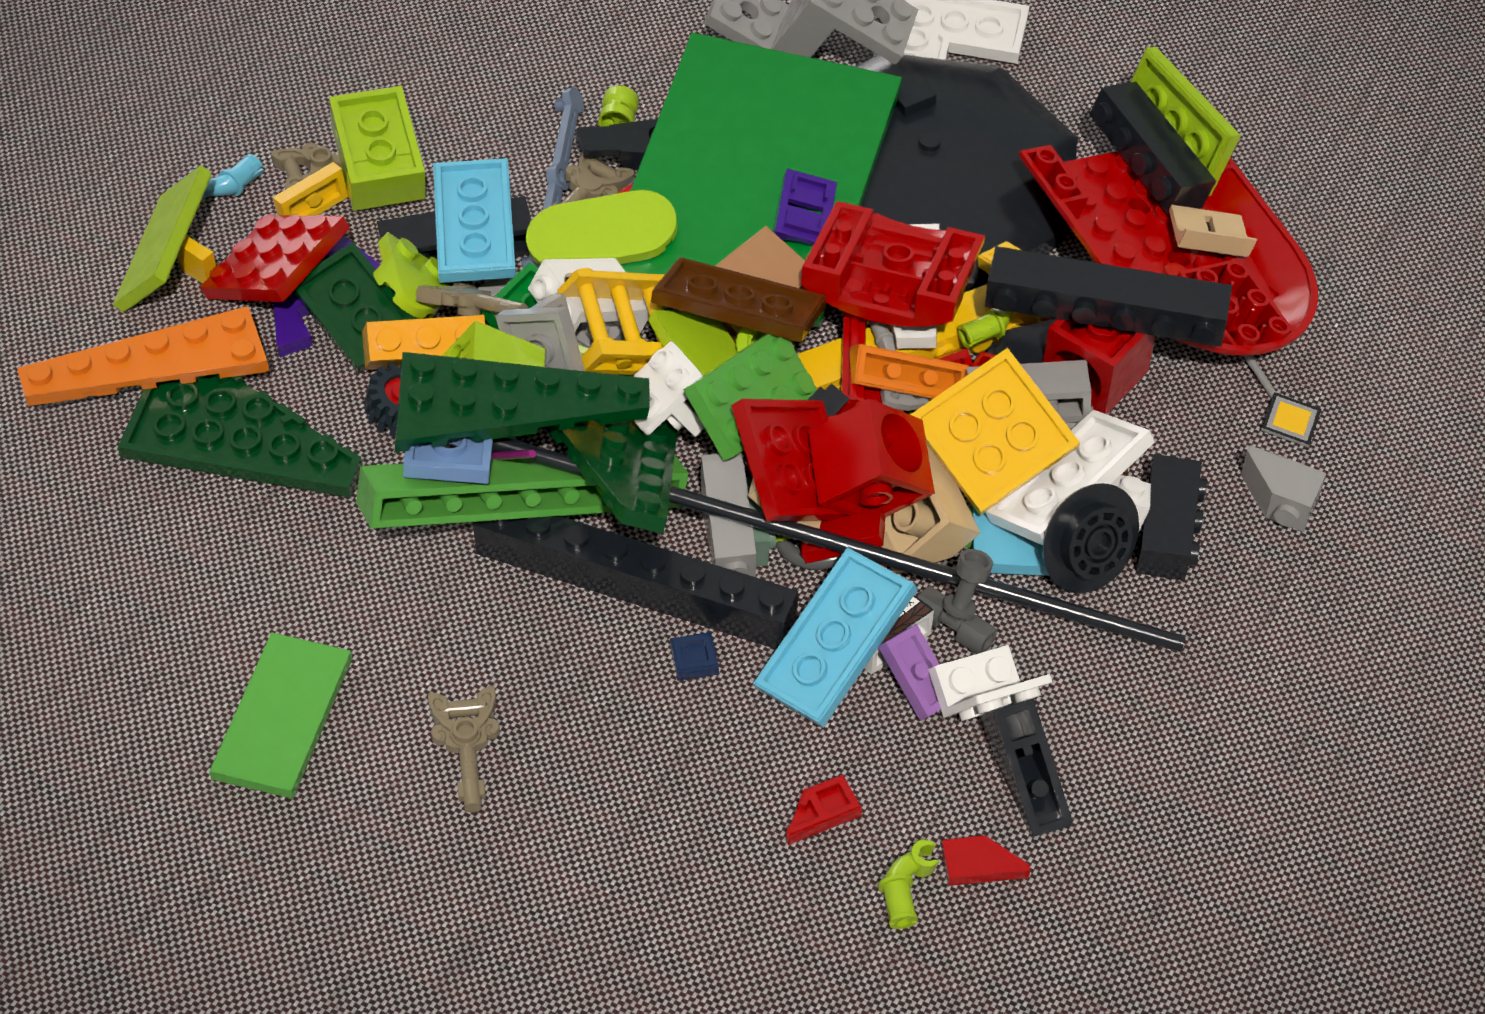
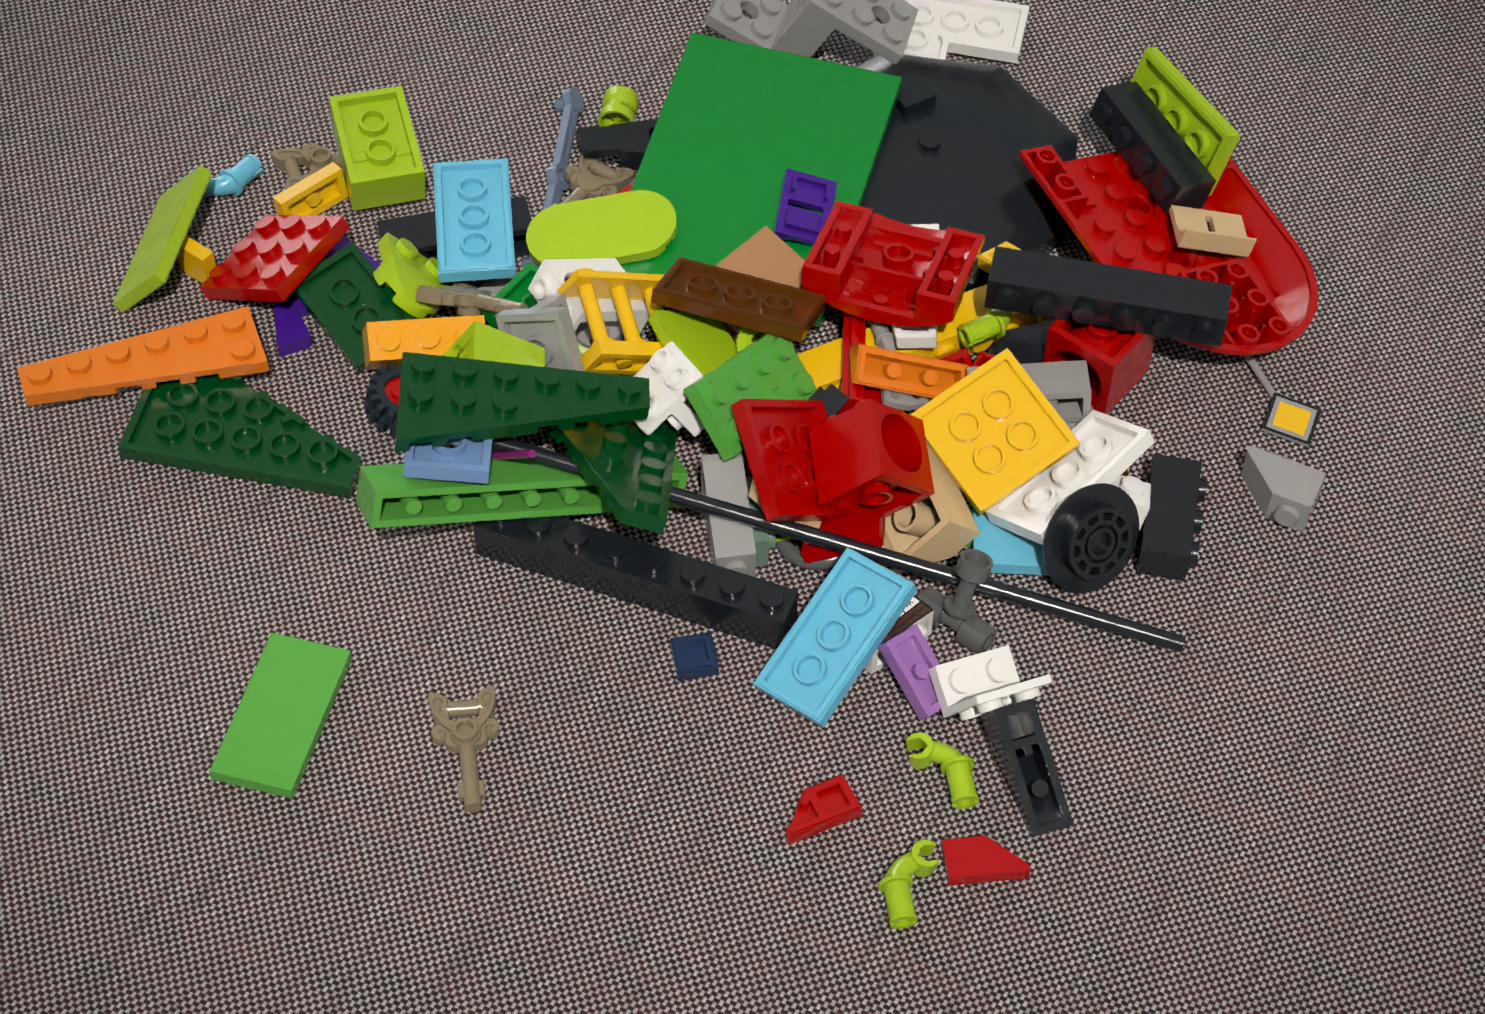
(953, 765): none -> lime piece

